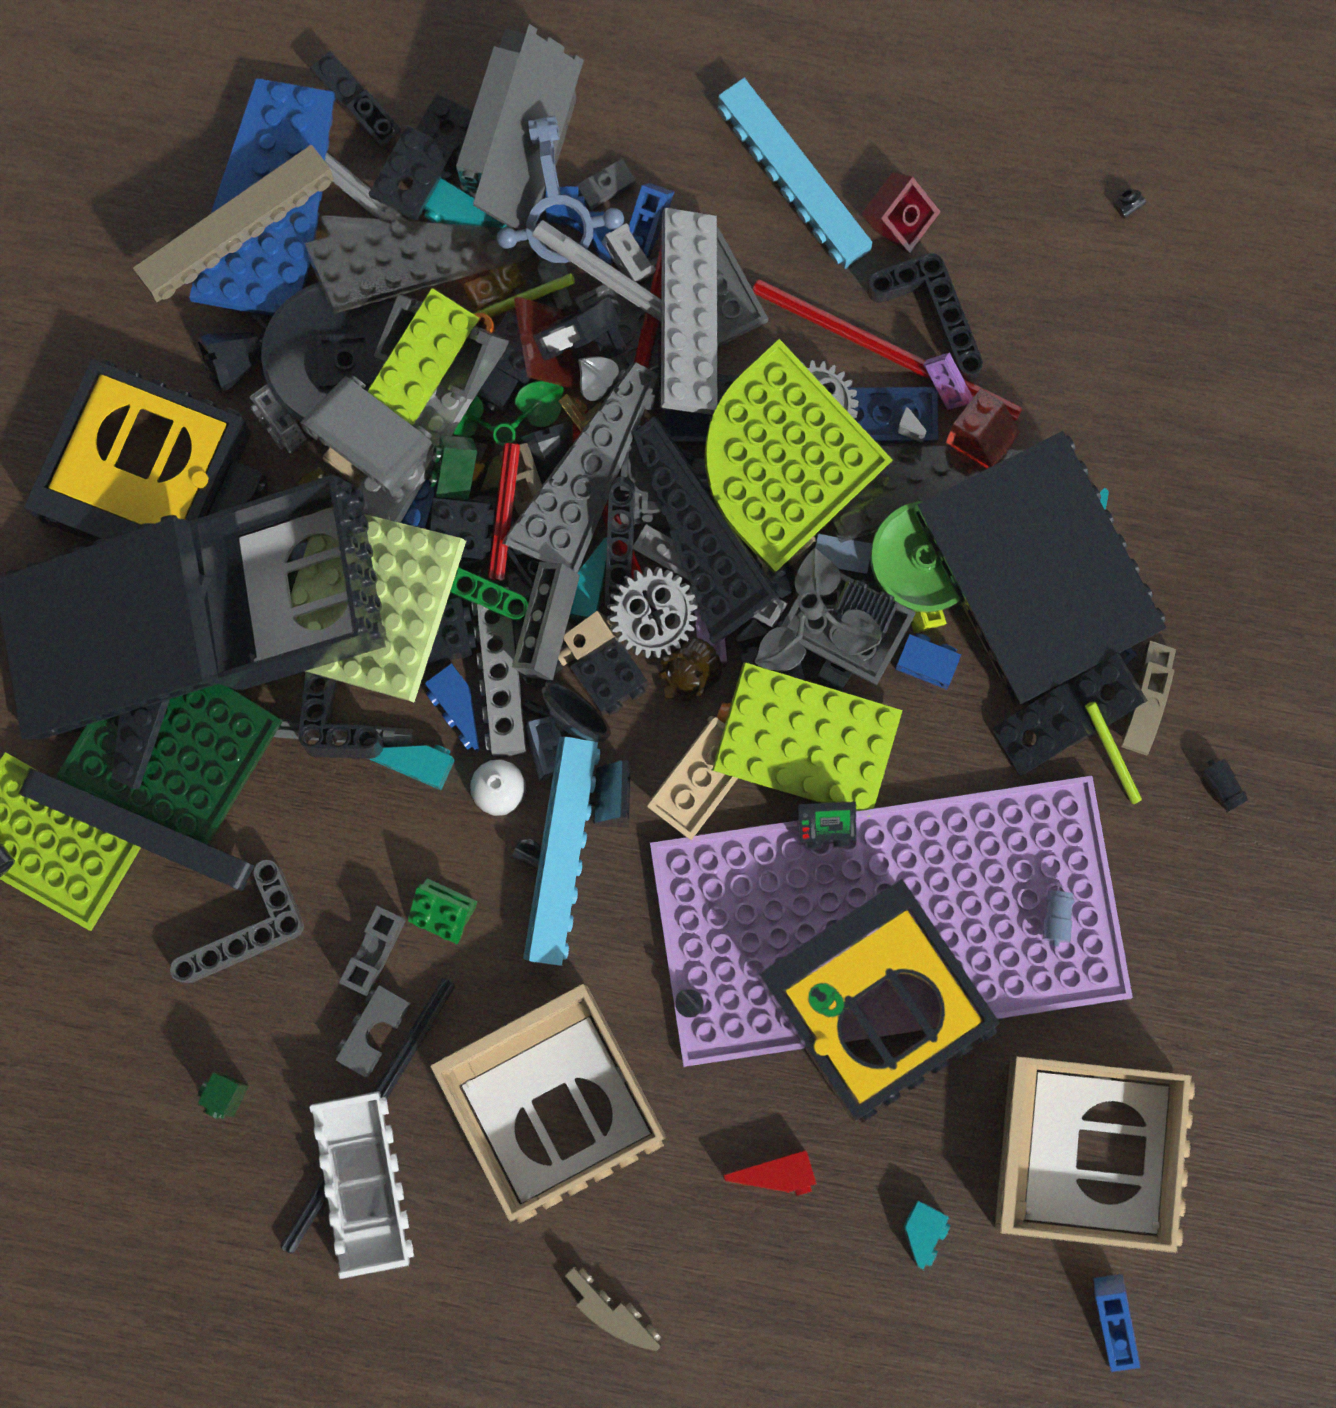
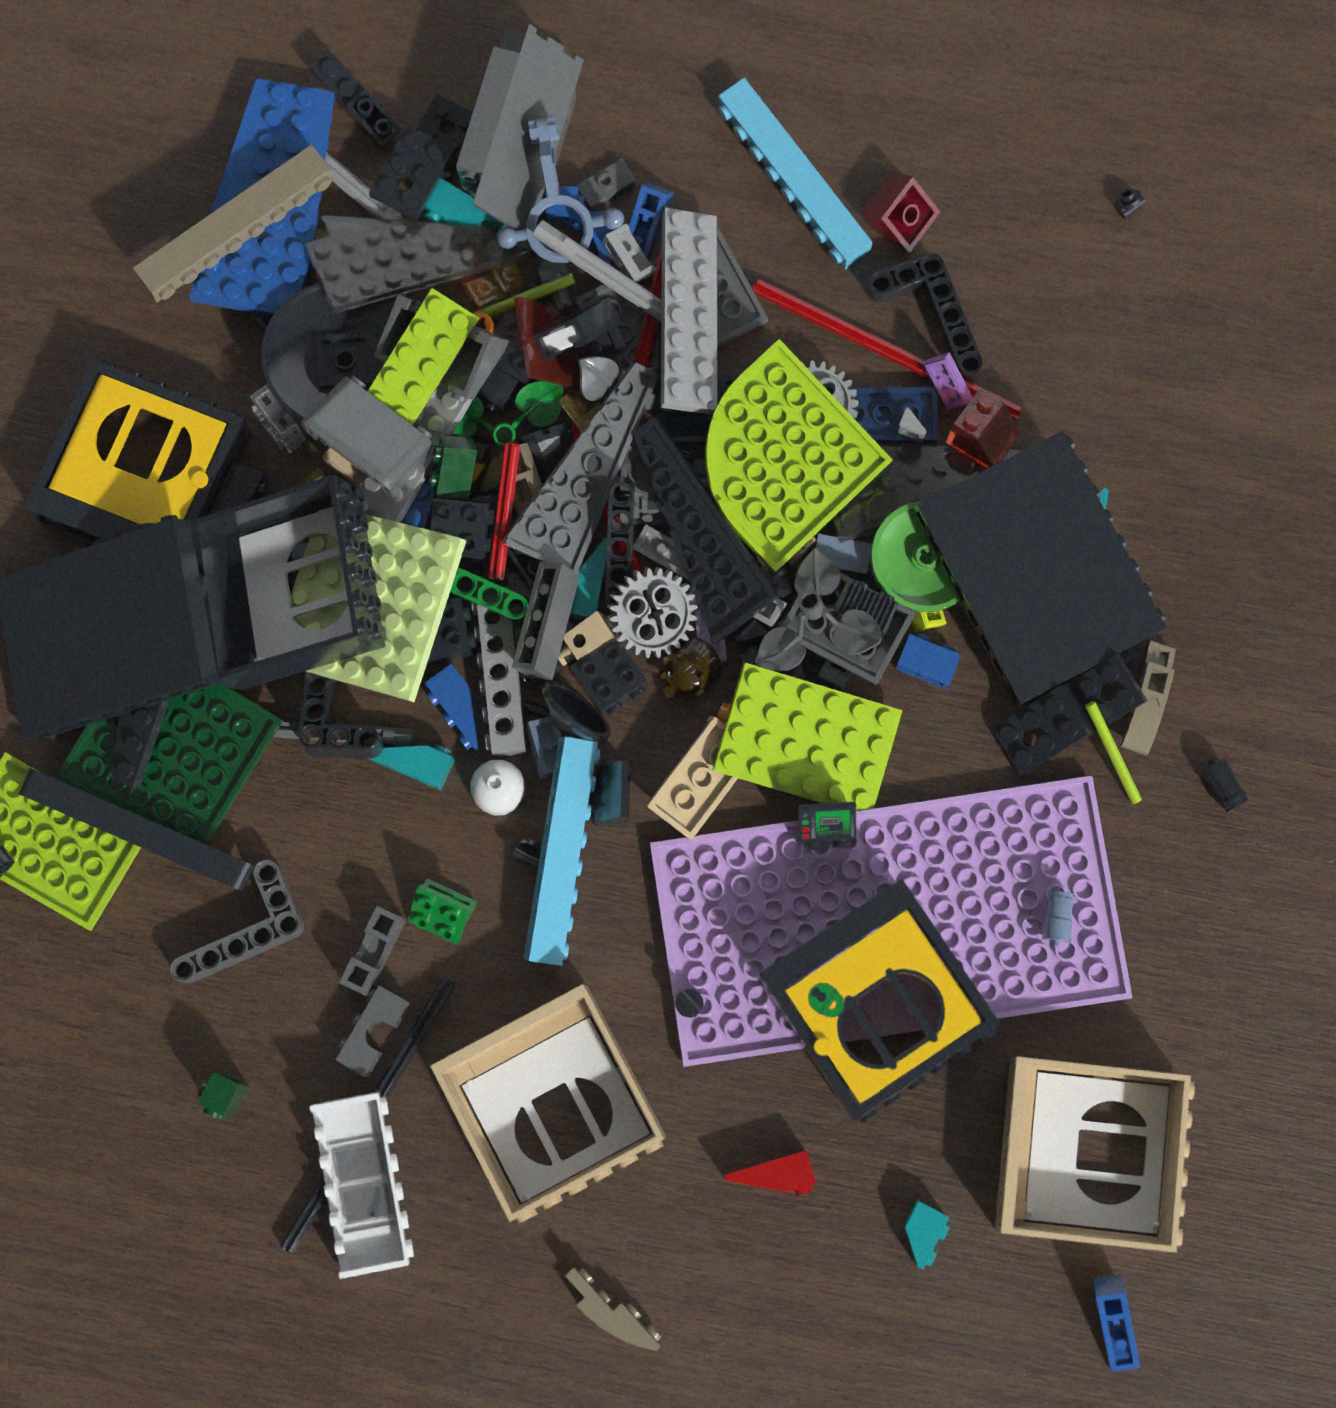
(229, 356): black cone -> none

